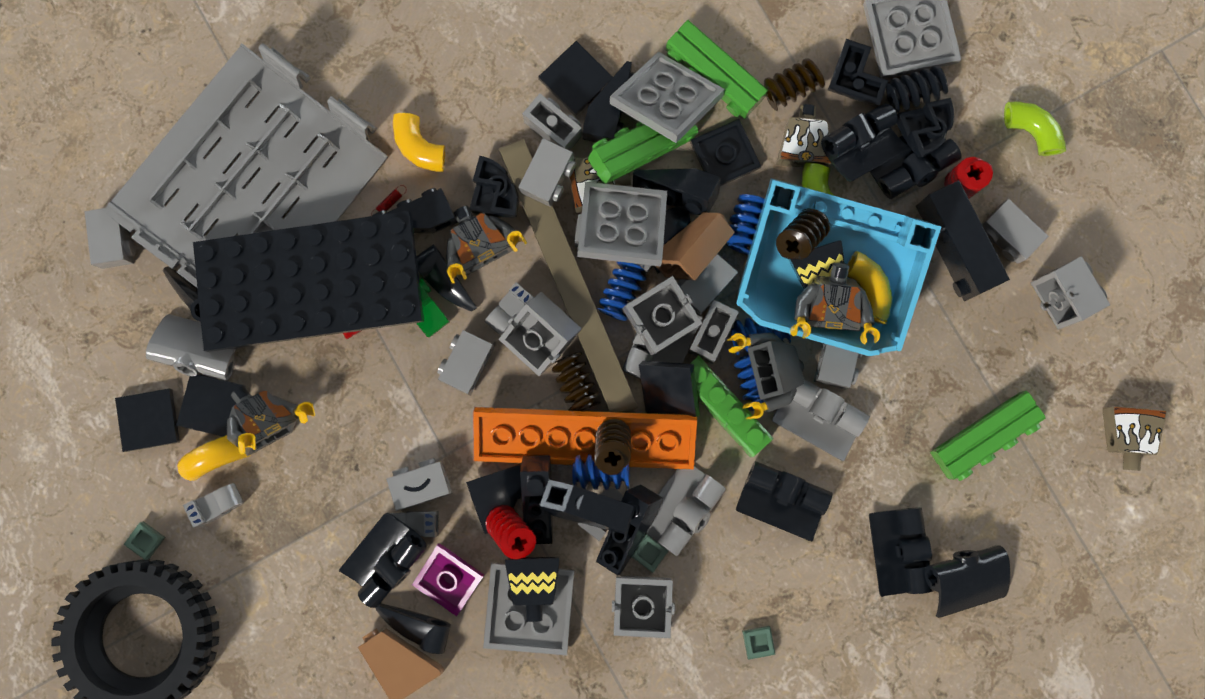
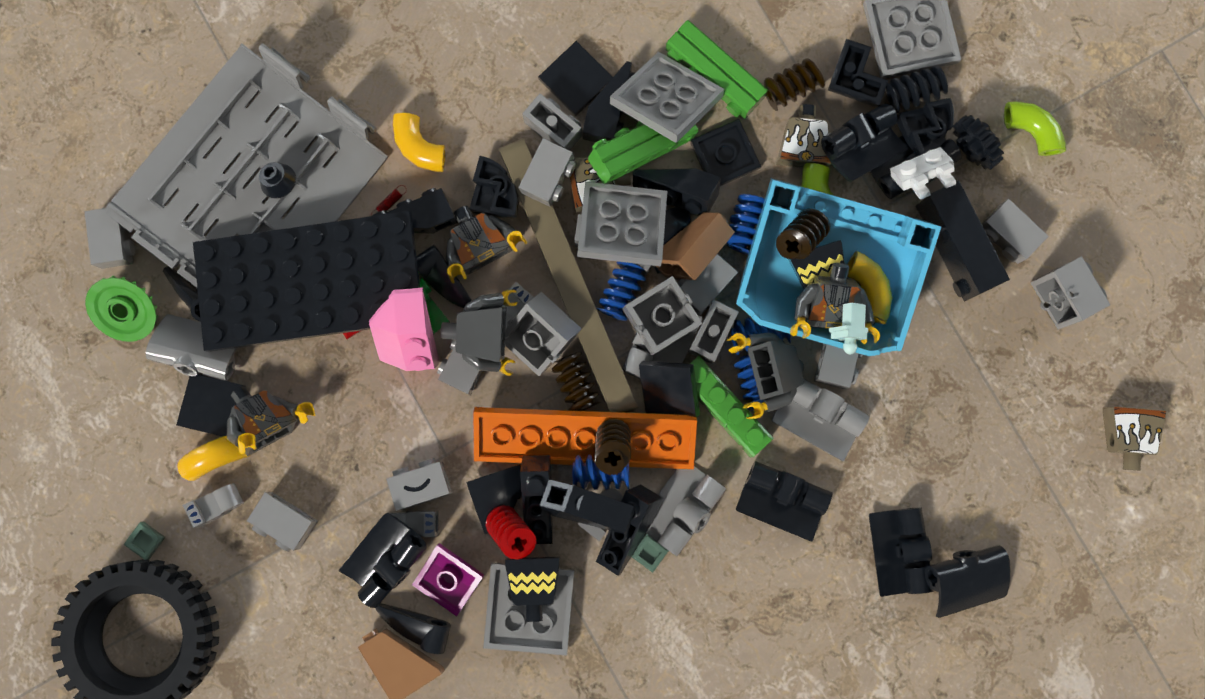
(121, 309): none -> bright green gear
(147, 420): black tile -> none
(277, 180): none -> black cone
(281, 521): none -> light grey brick
(405, 331): none -> bright pink wedge
(482, 332): none -> dark grey torso
(643, 606): light grey brick -> none
(758, 642): sand green tile -> none
(852, 327): none -> light aqua piece
(919, 170): none -> white plate
(972, 173): red piece -> none
(978, 142): none -> black gear
(987, 435): bright green brick -> none

